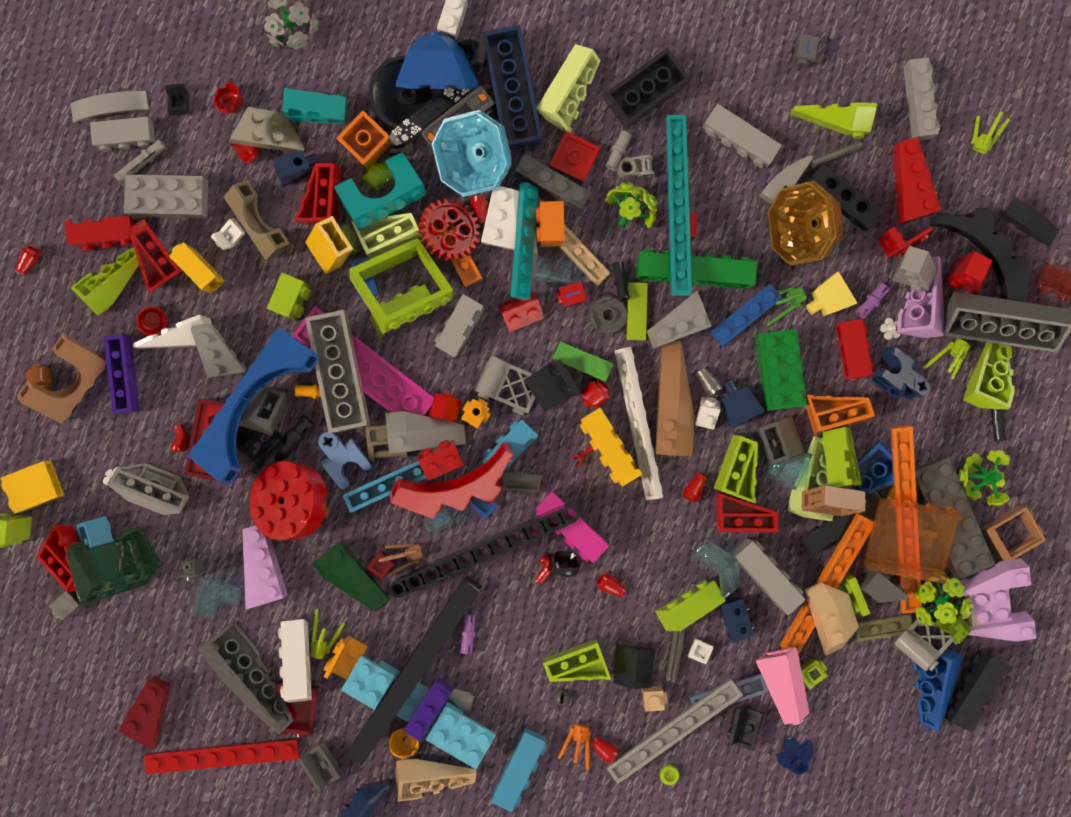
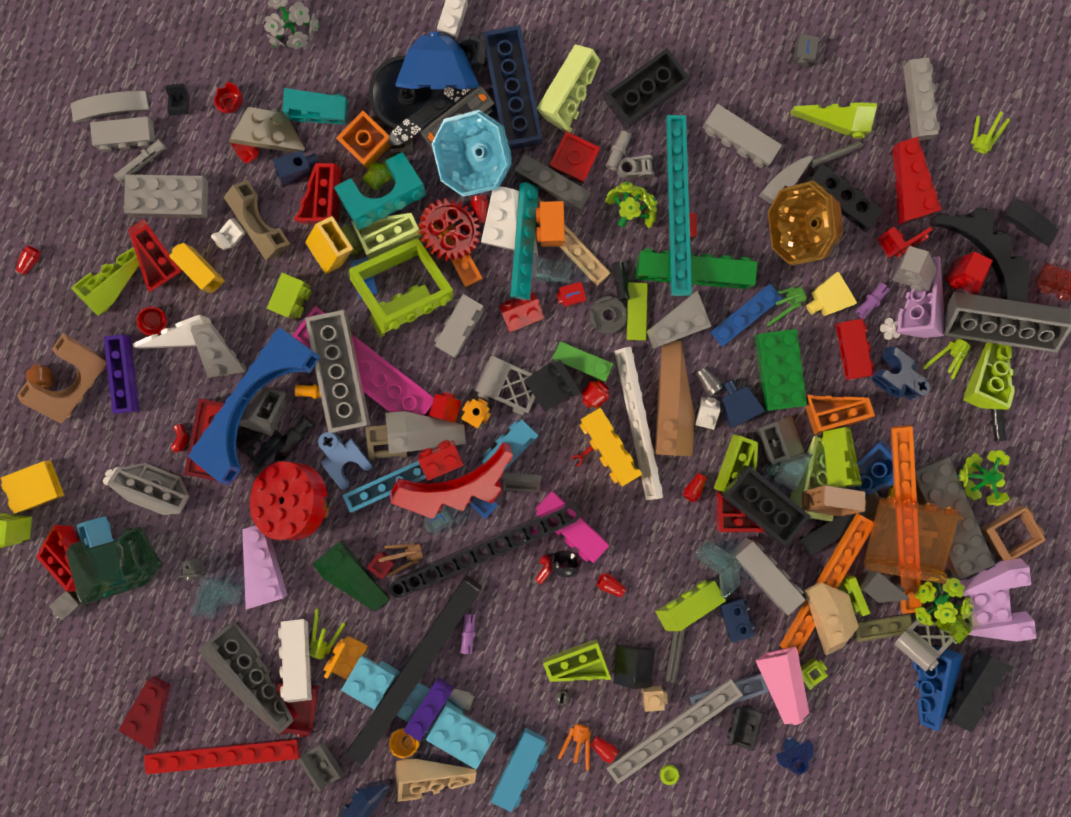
(99, 233): red wedge -> none
(700, 651): white plate -> none
(765, 505): none -> black brick

